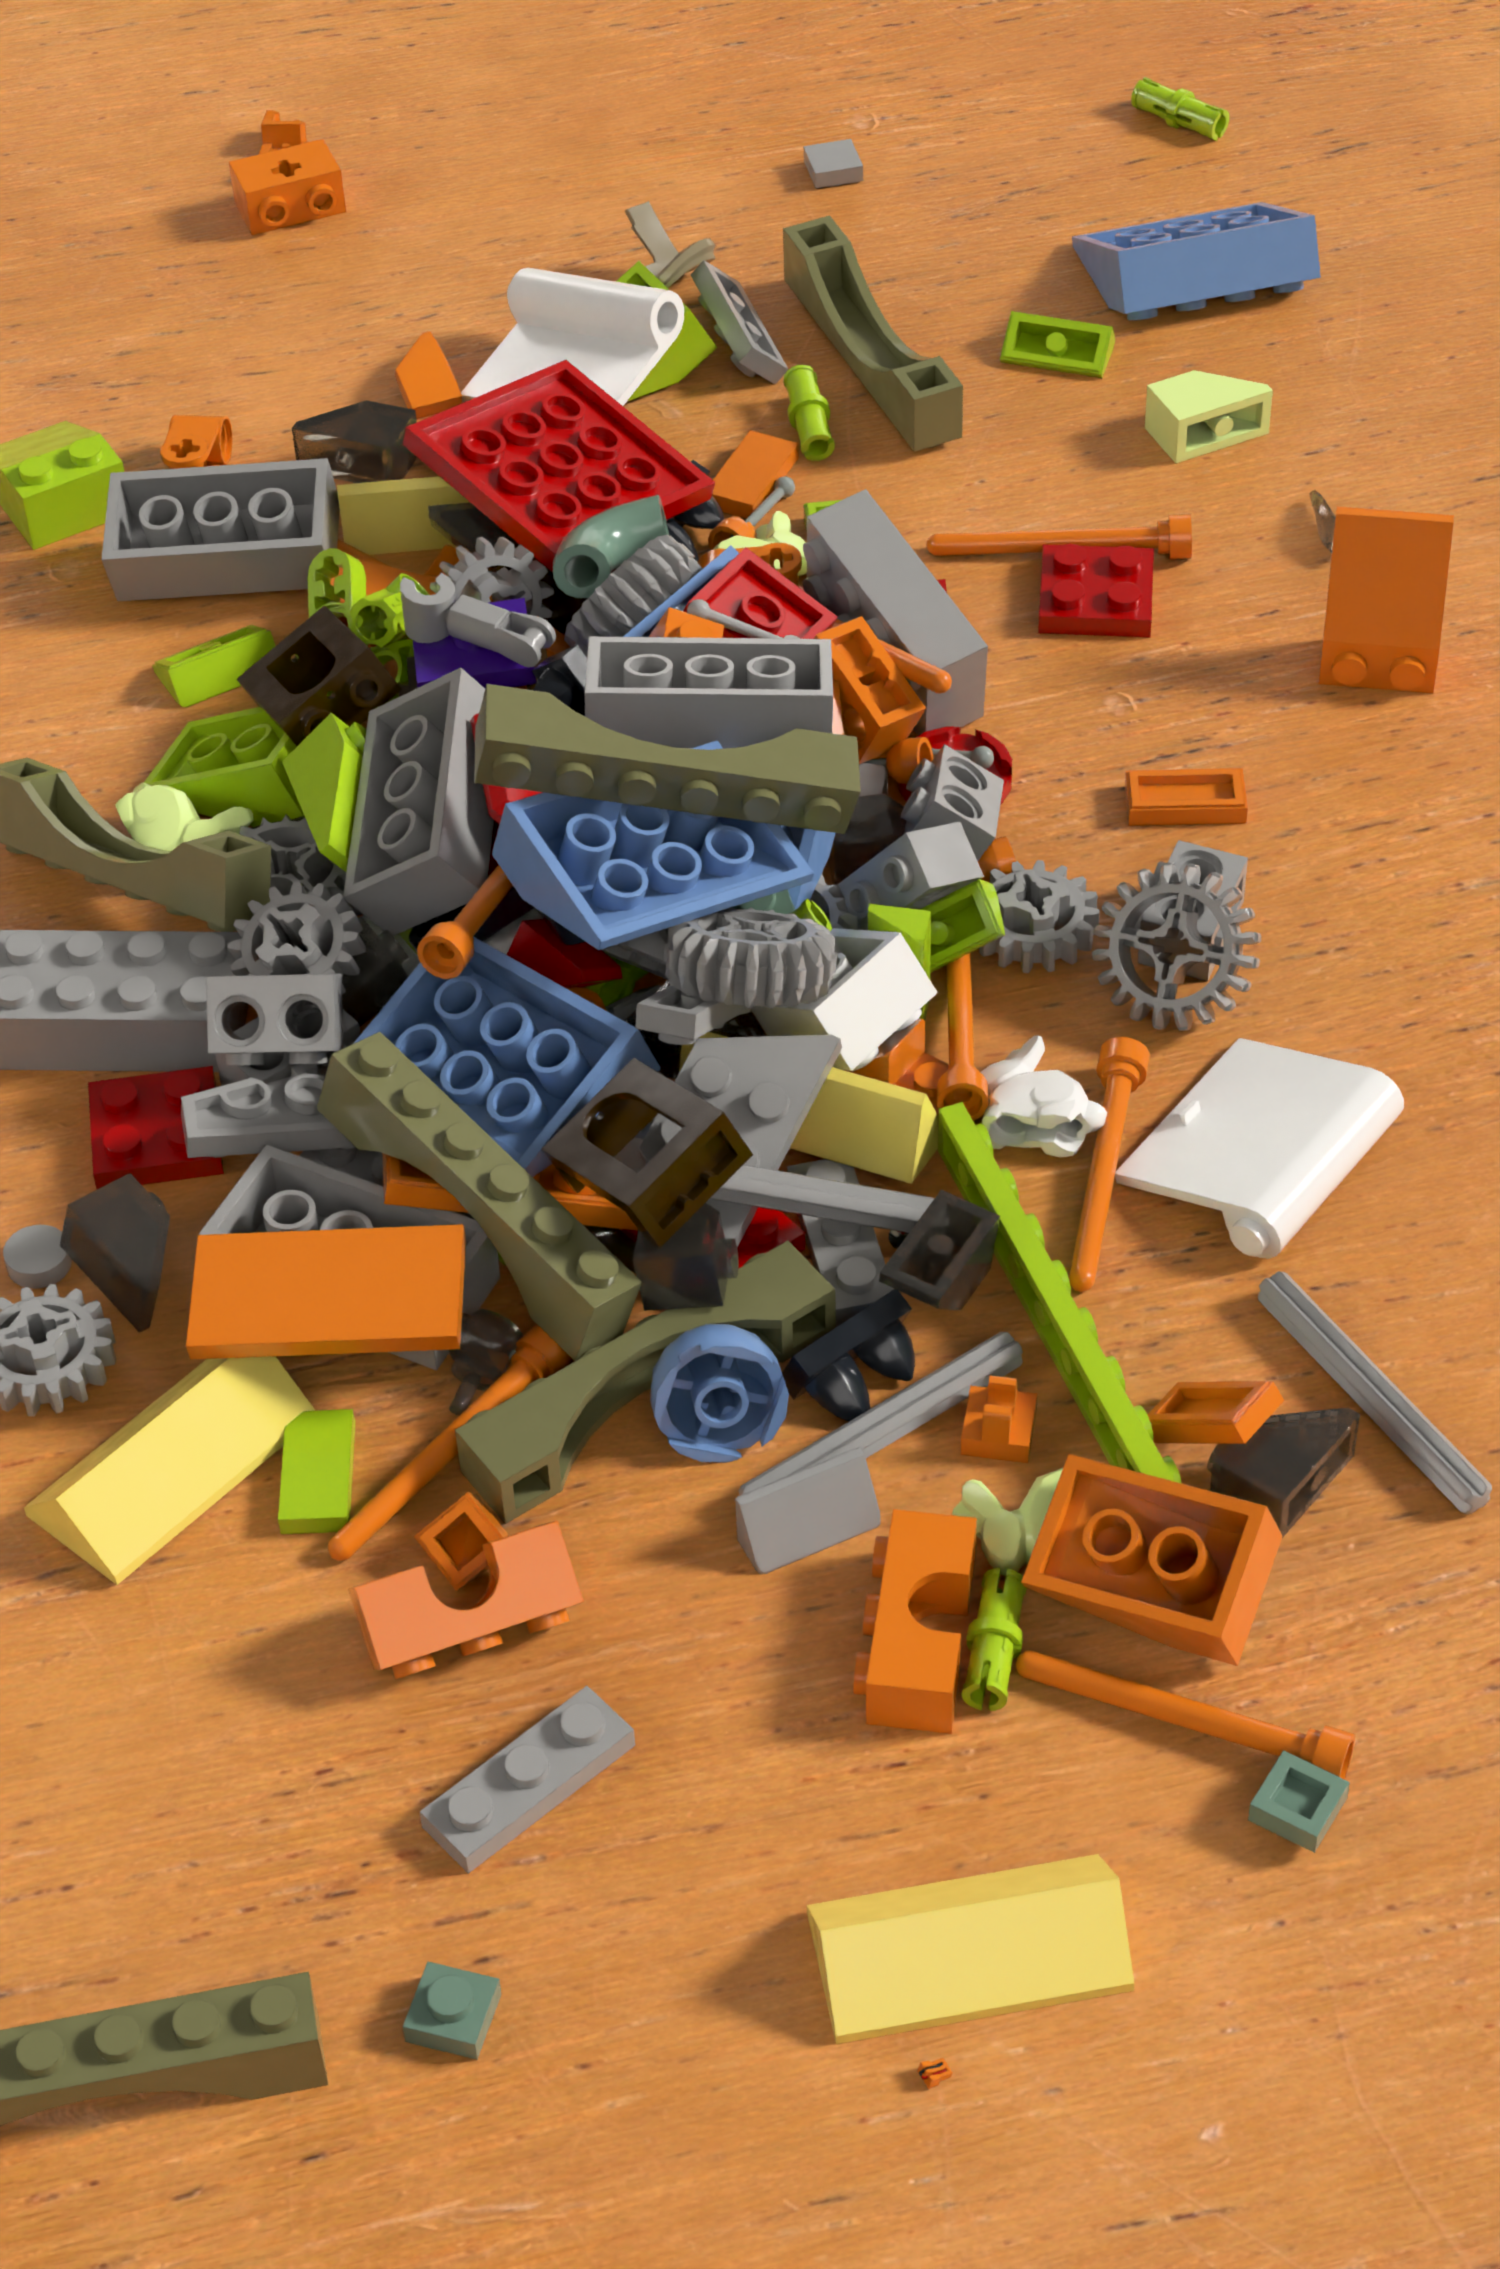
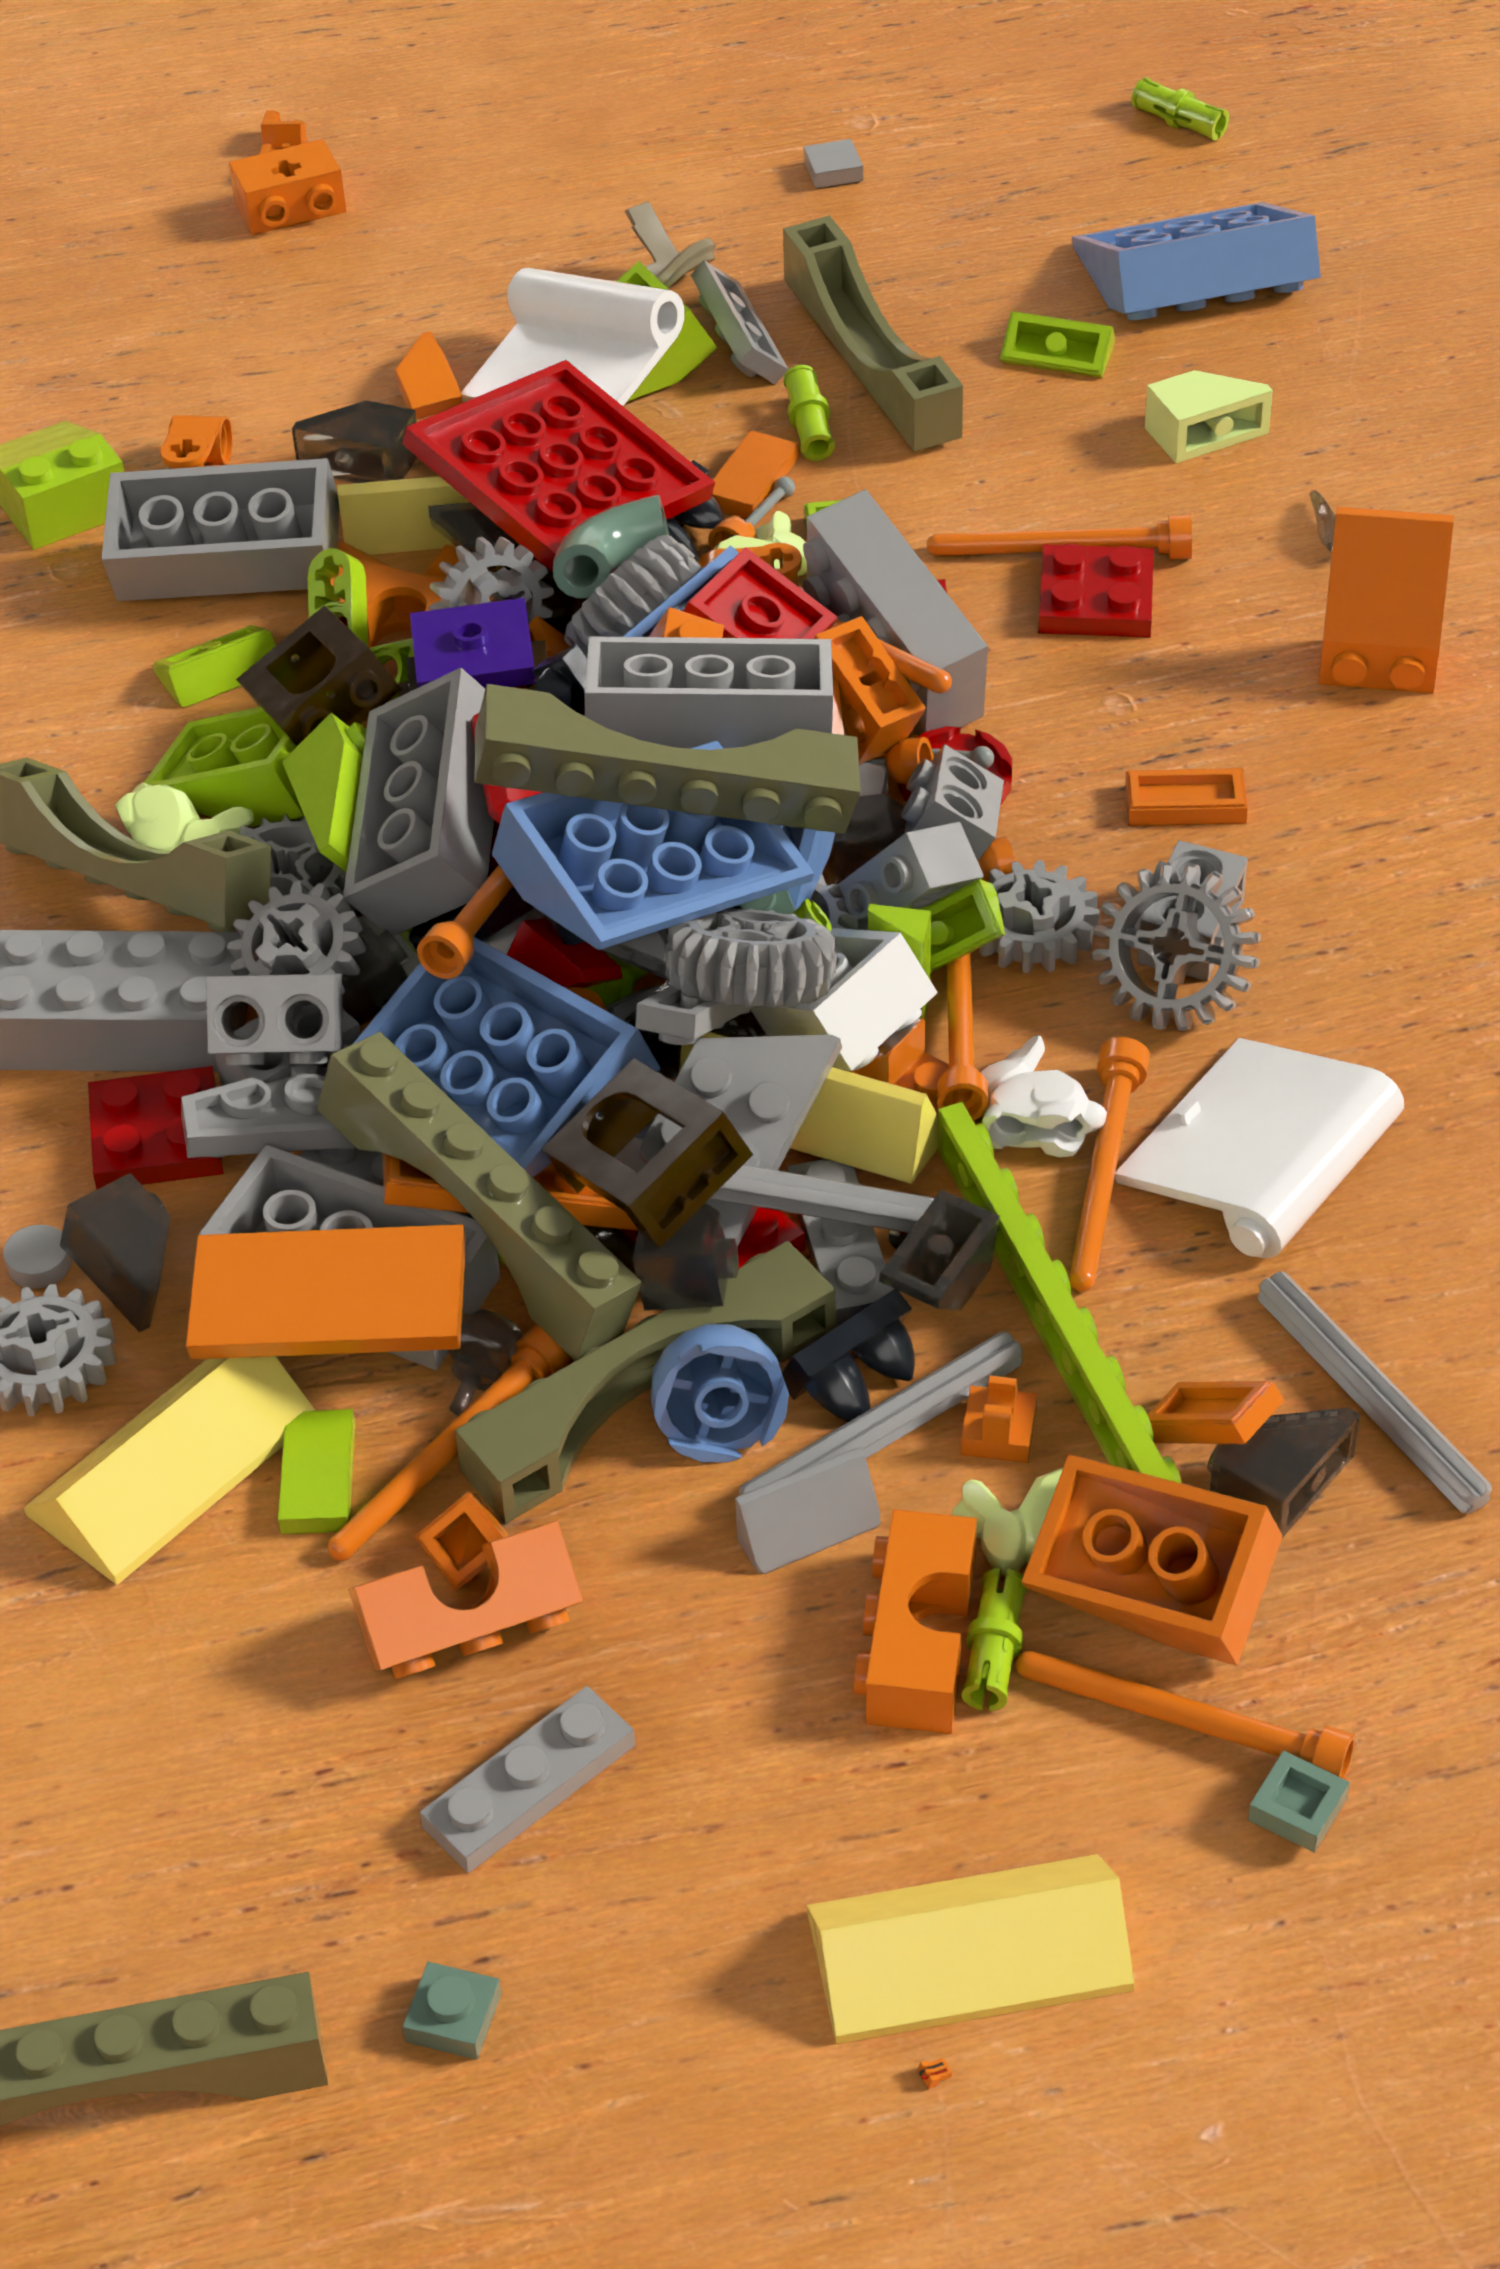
(379, 616): lime piece -> none
(474, 621): light grey piece -> none
(702, 609): light grey hinge -> none

